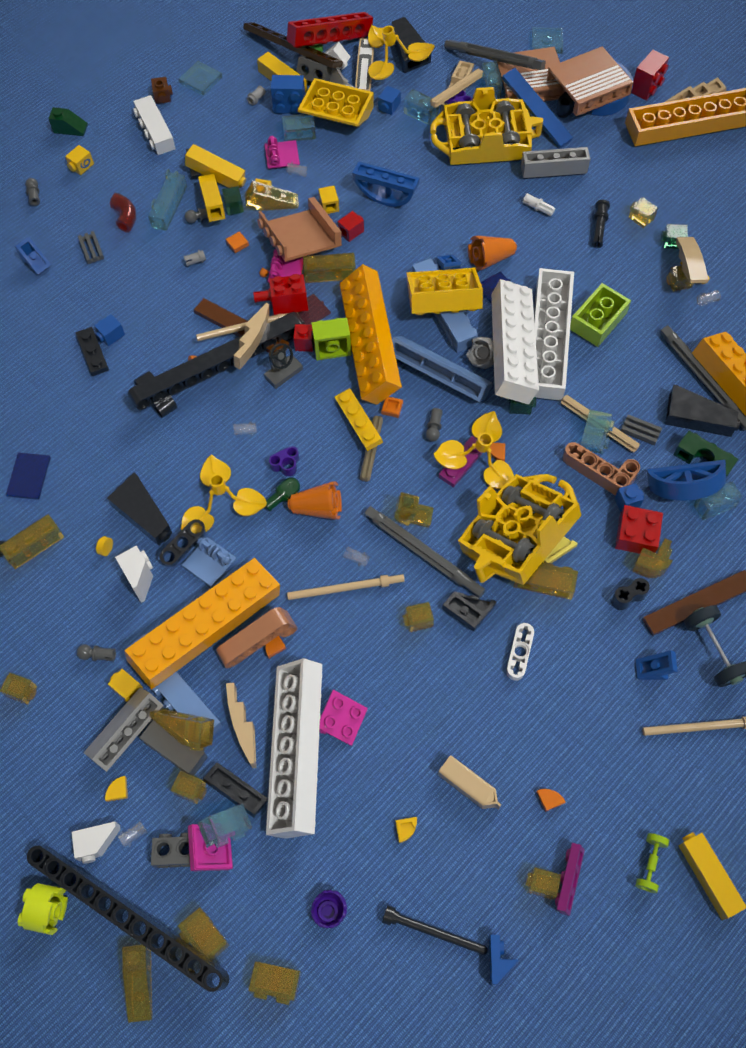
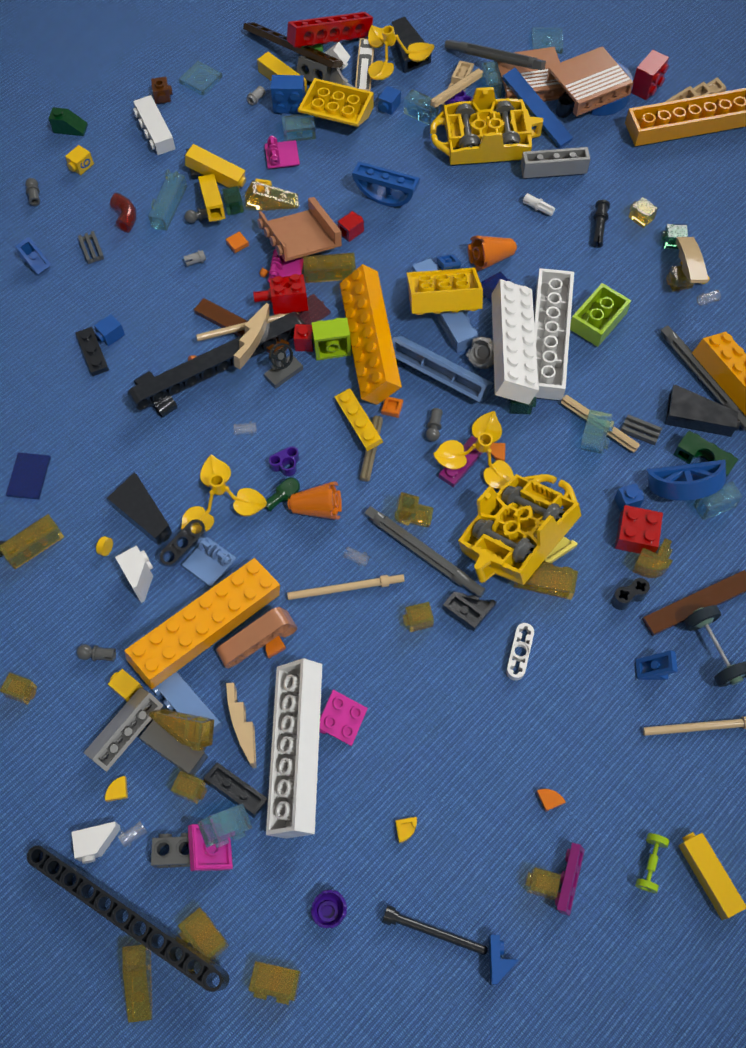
(43, 908): neon yellow brick -> none
(296, 169): clear pin -> none
(329, 199): yellow brick -> none
(469, 784): tan piece -> none
(577, 456): nougat beam -> none

